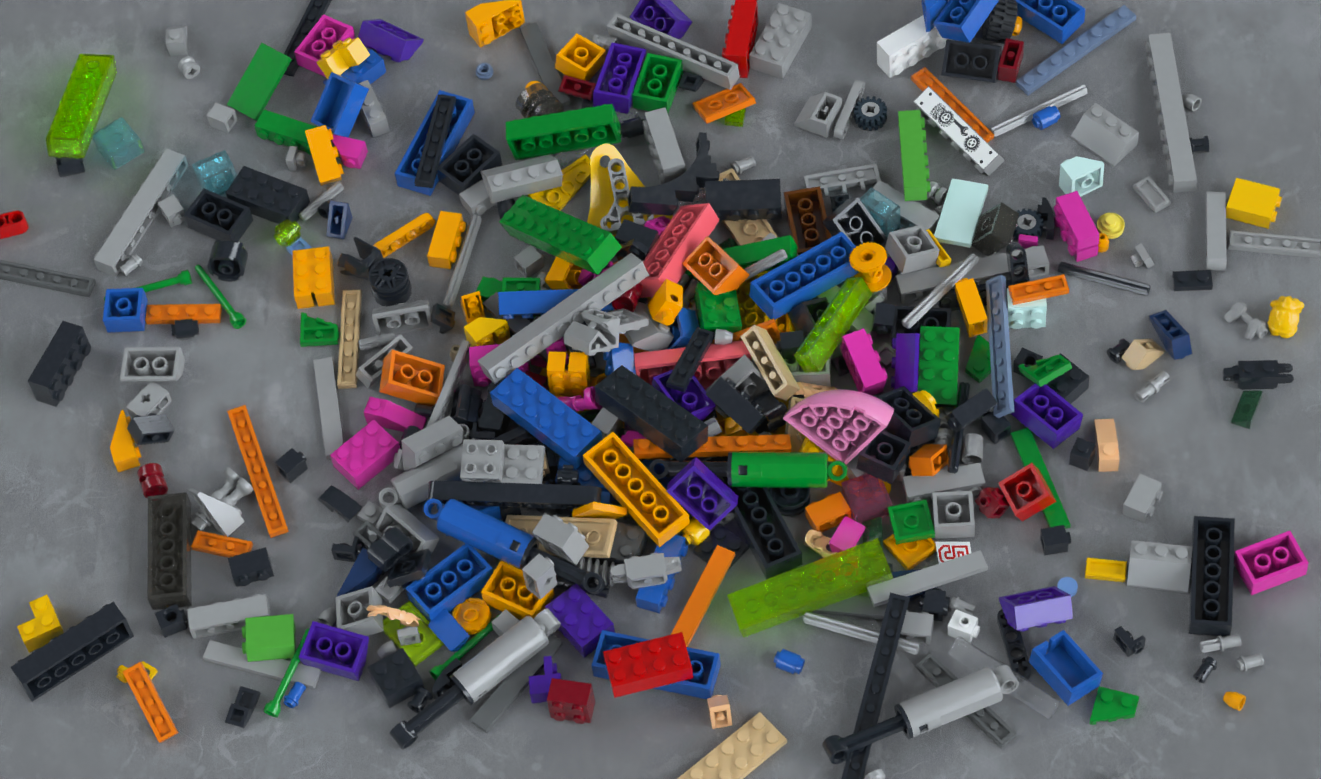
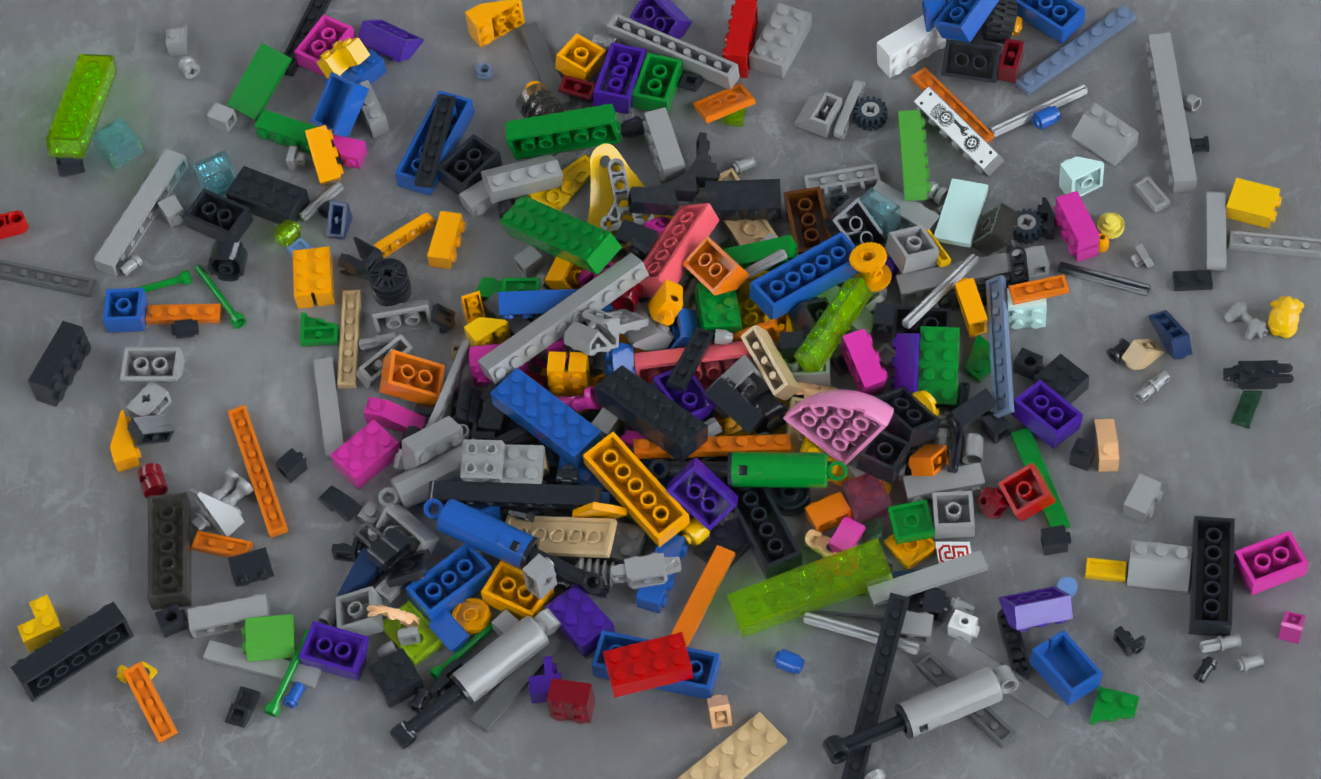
(462, 261): light grey axle -> none
(524, 514): none -> black slope
(560, 538): light grey brick -> none
(1027, 241): dark pink tile -> none
(1046, 369): green wing -> none
(1234, 700): light orange hose -> none
(1291, 627): none -> dark pink slope

